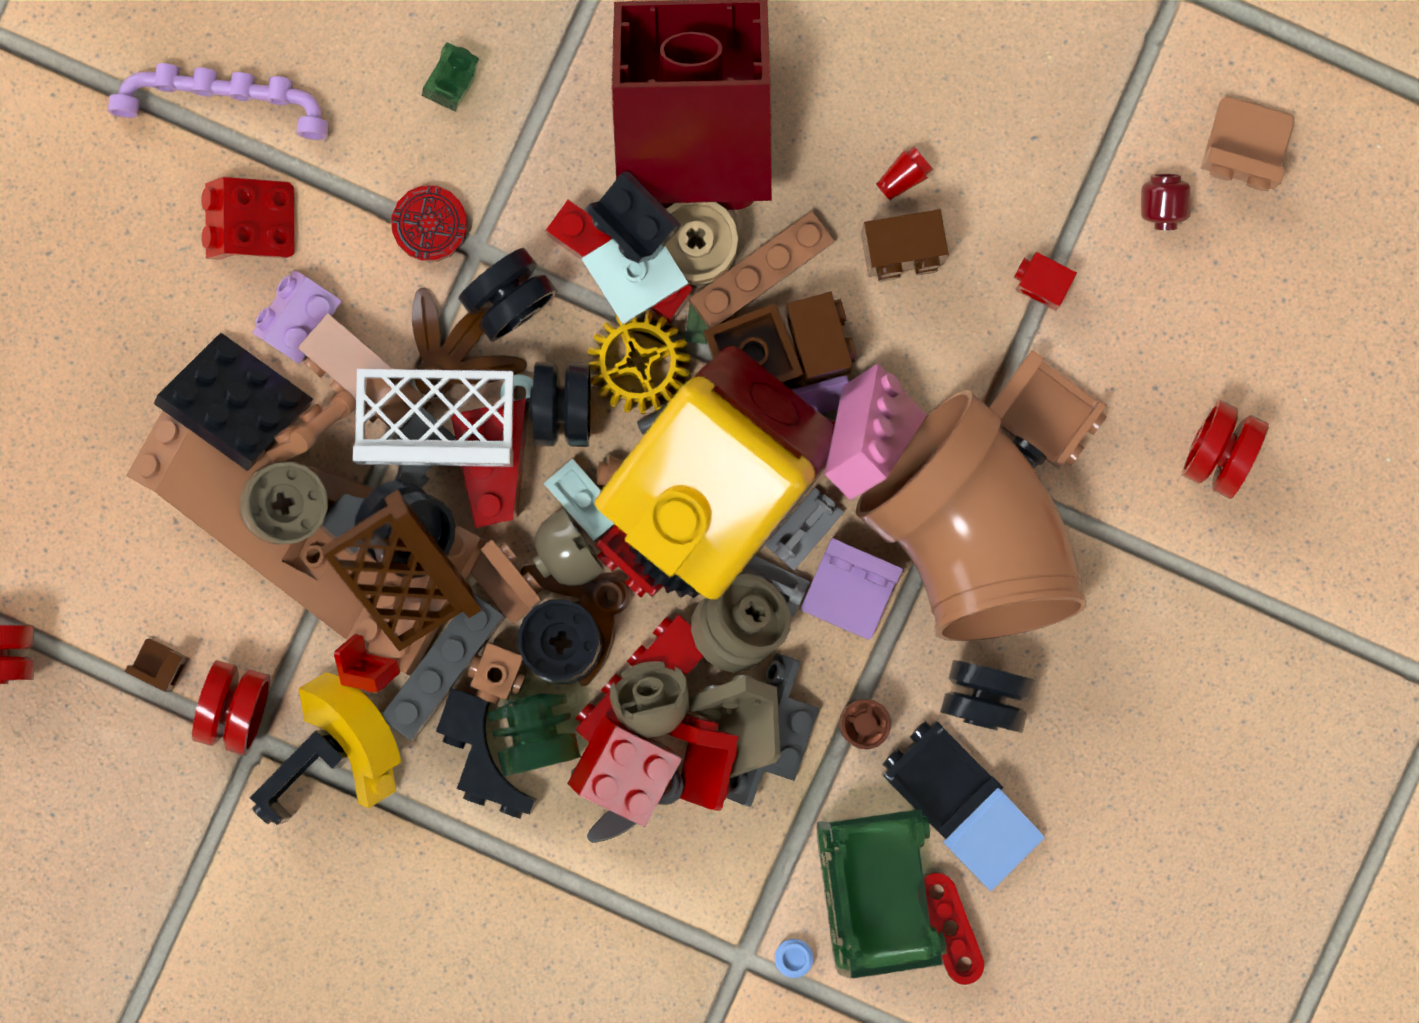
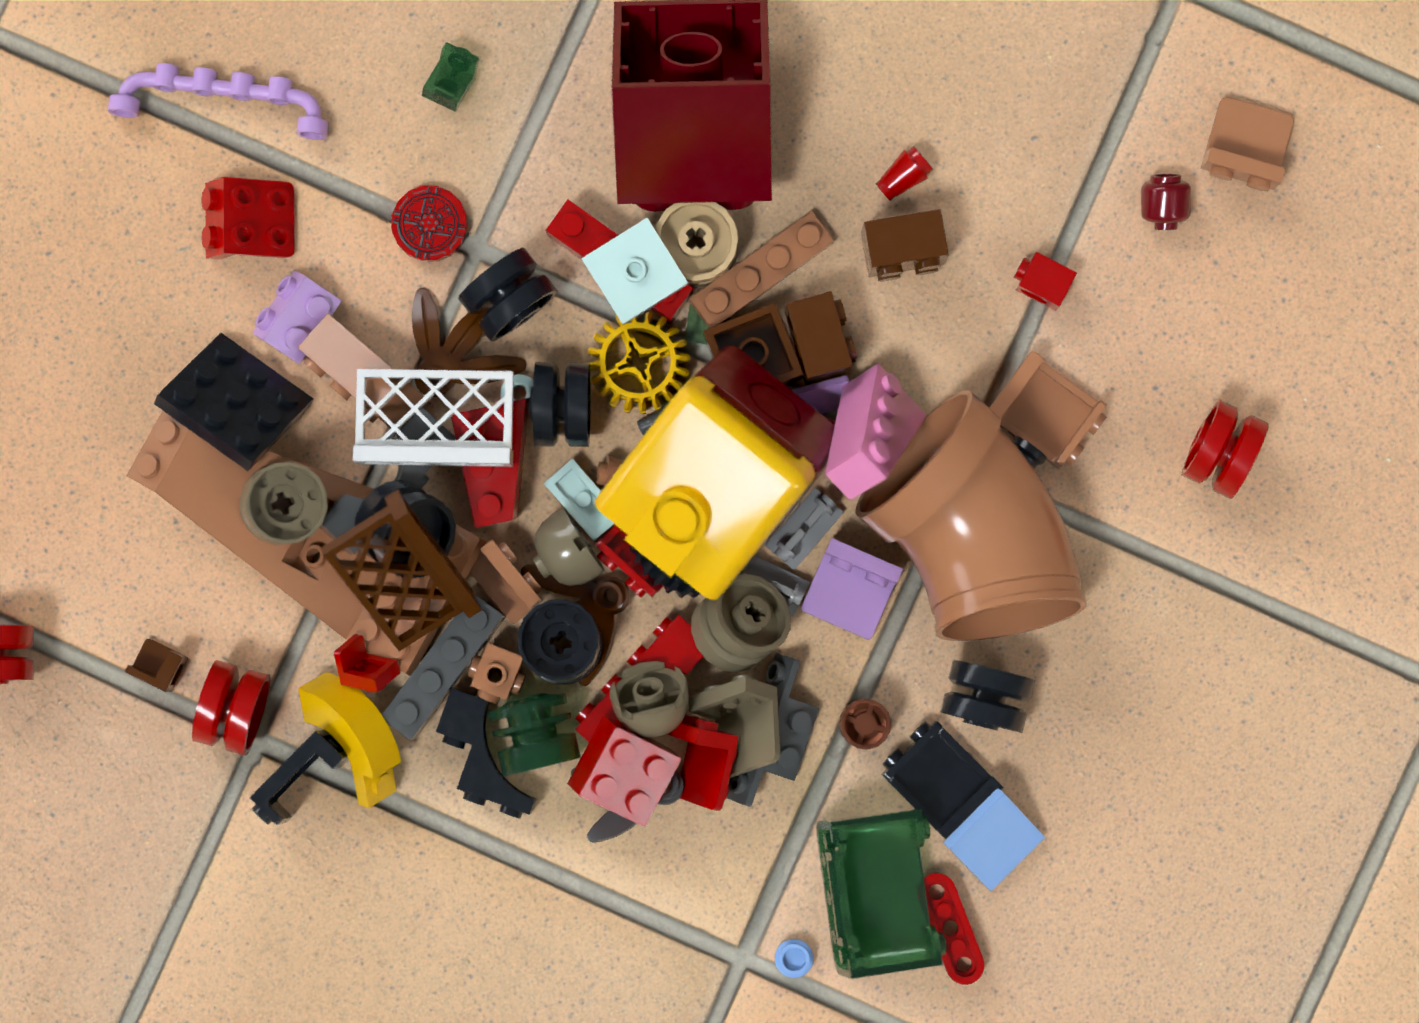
(314, 422): nougat plate -> none
(633, 219): black bracket -> none

